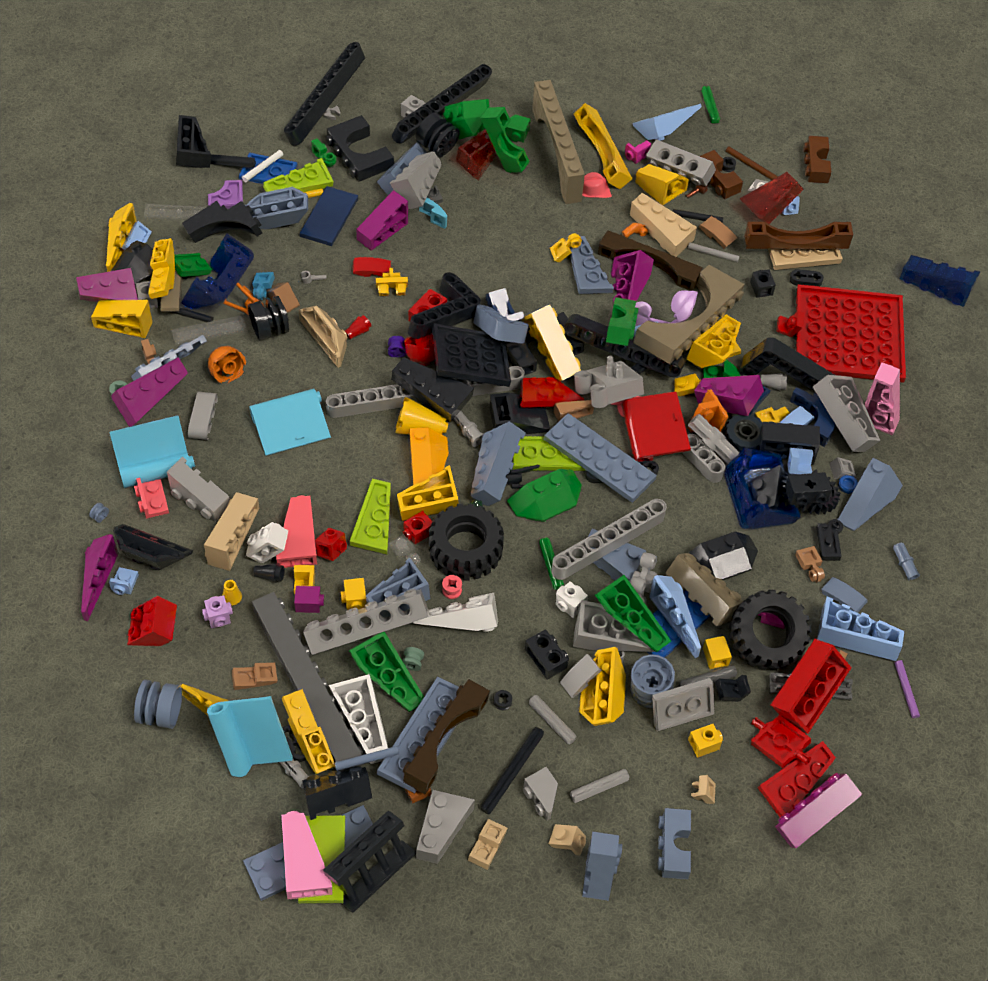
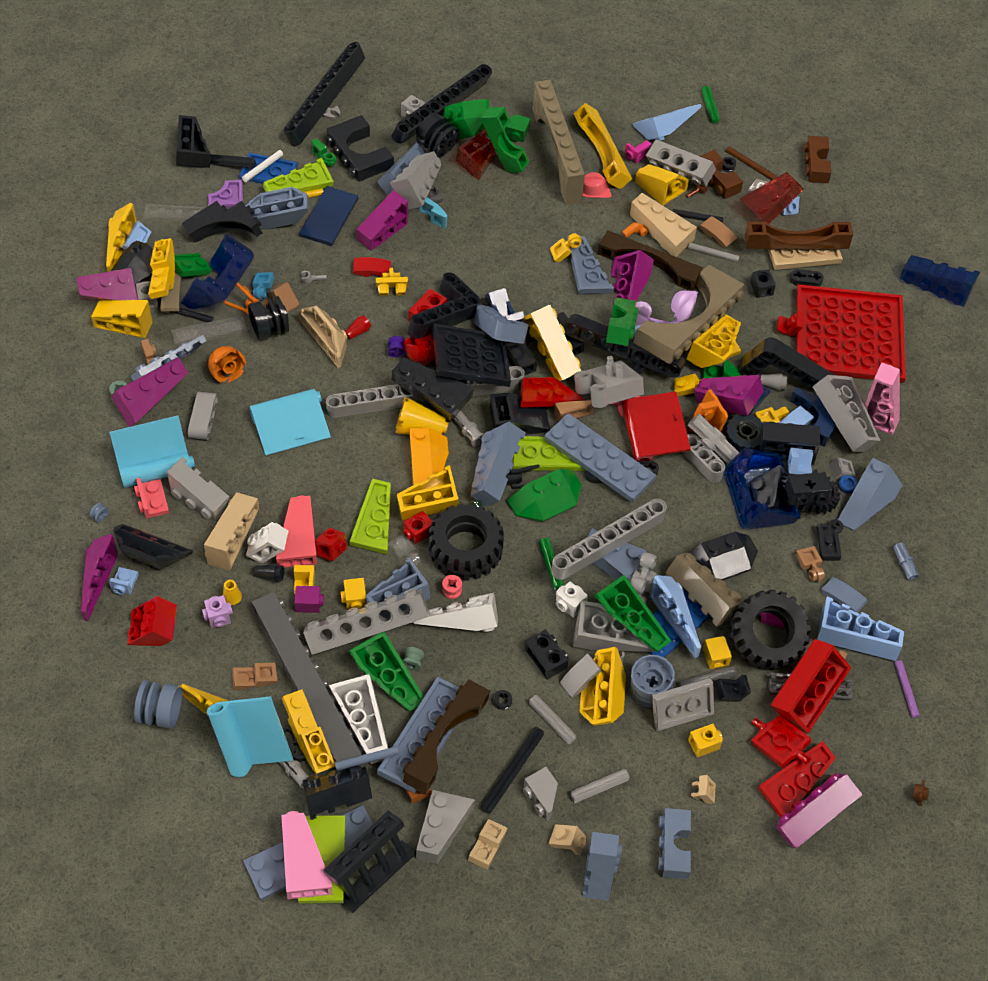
(921, 793): none -> reddish brown plate

